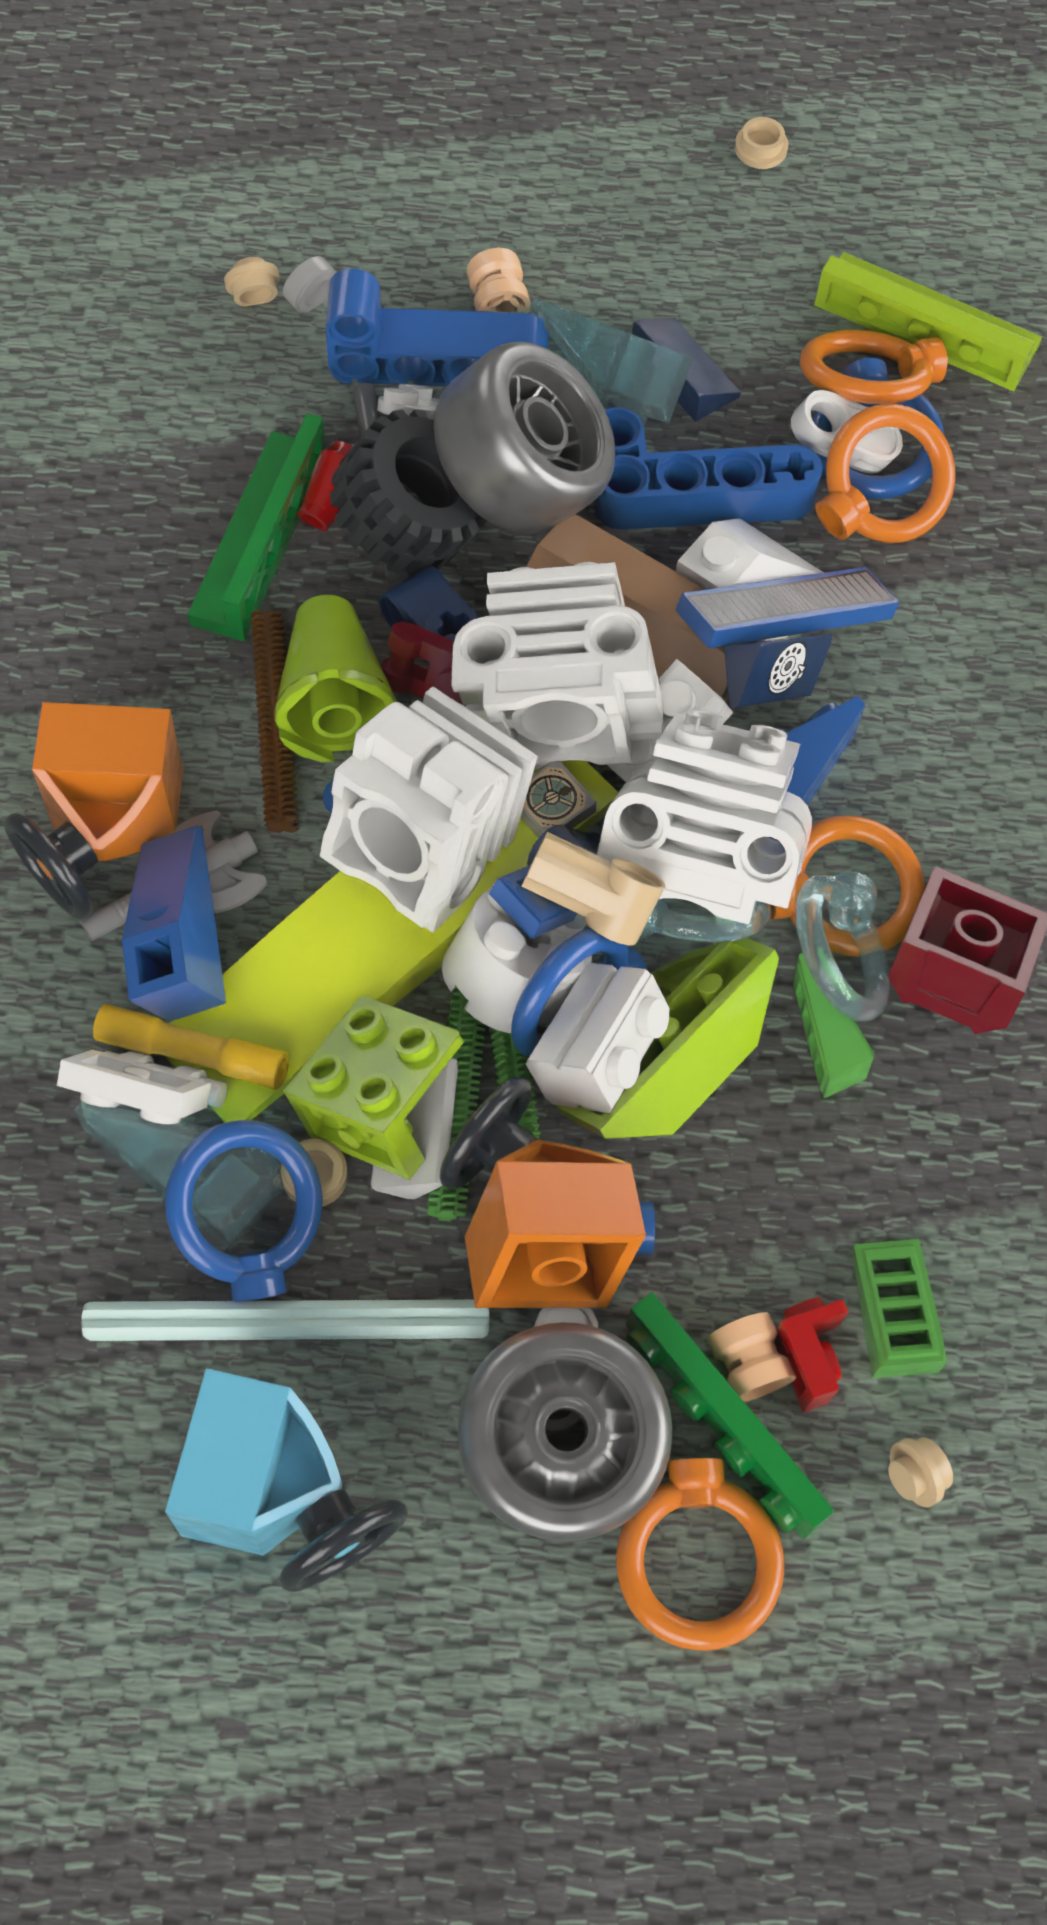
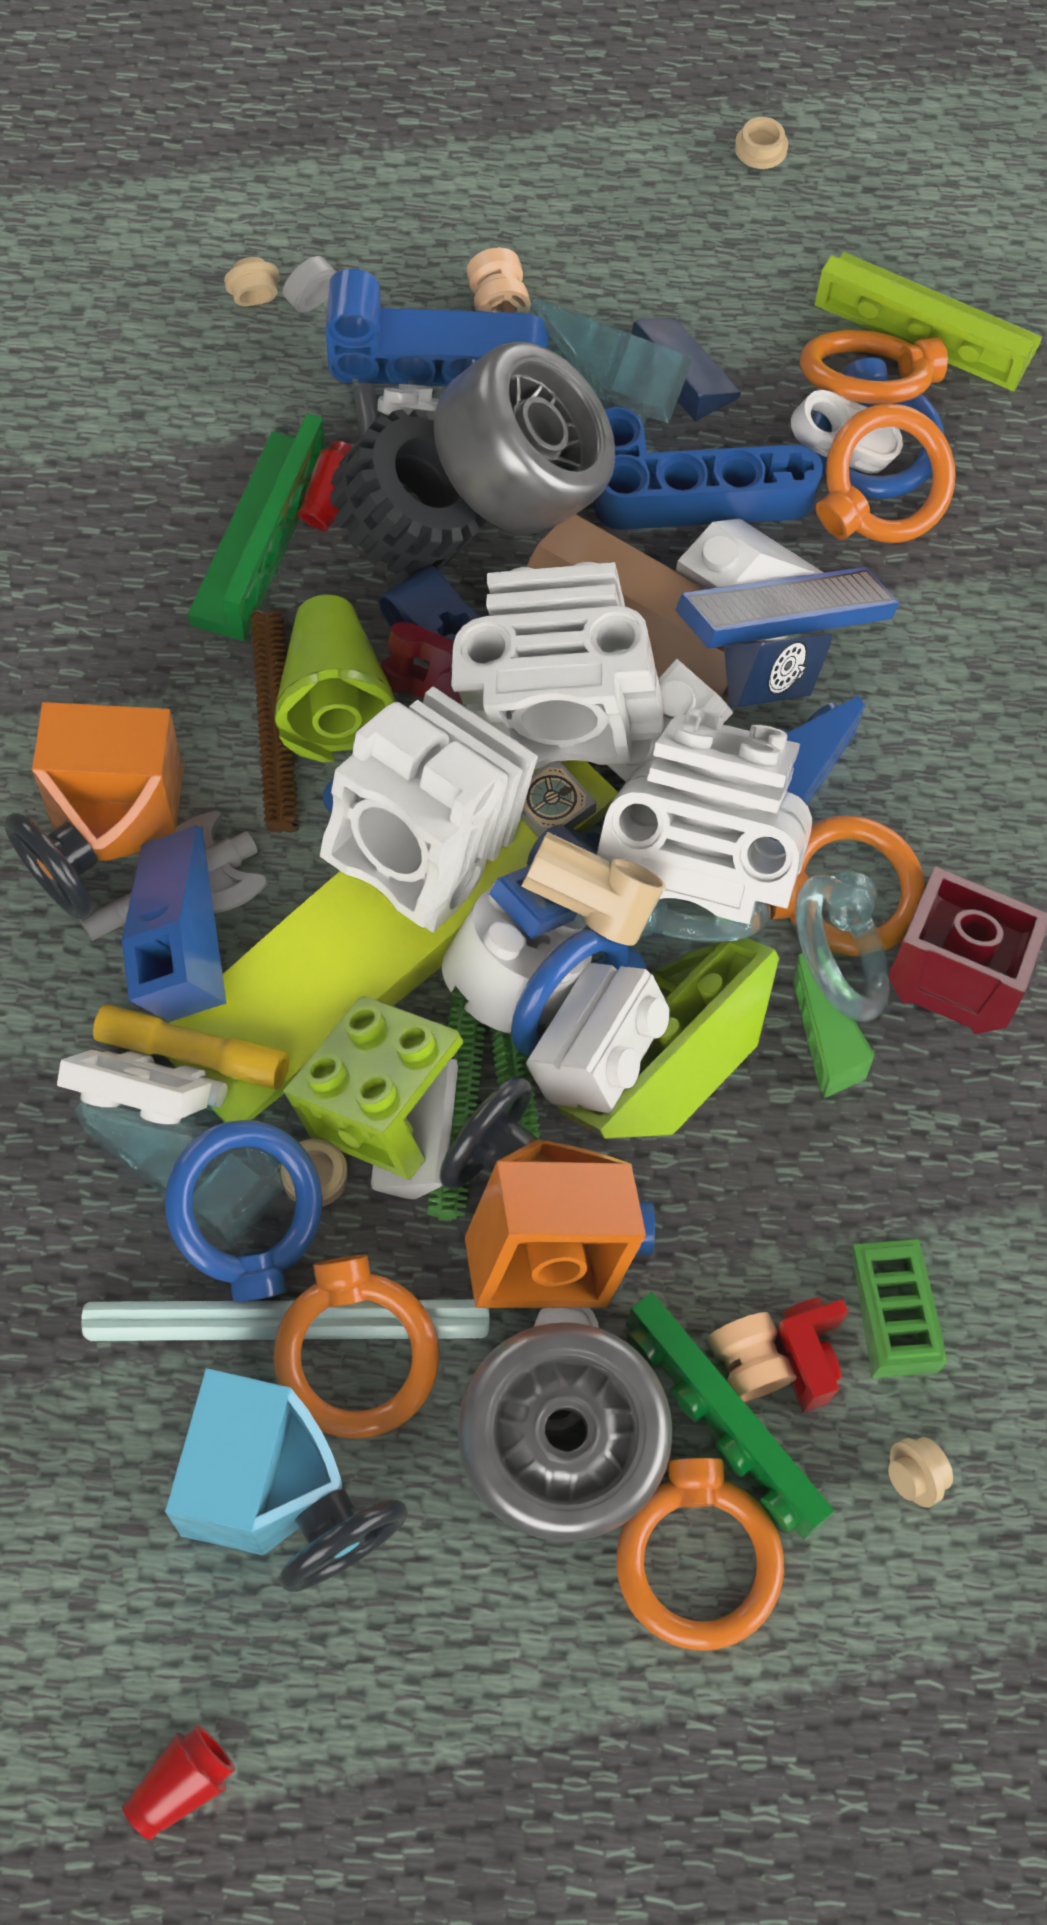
(179, 1782): none -> red cone
(344, 1283): none -> orange piece

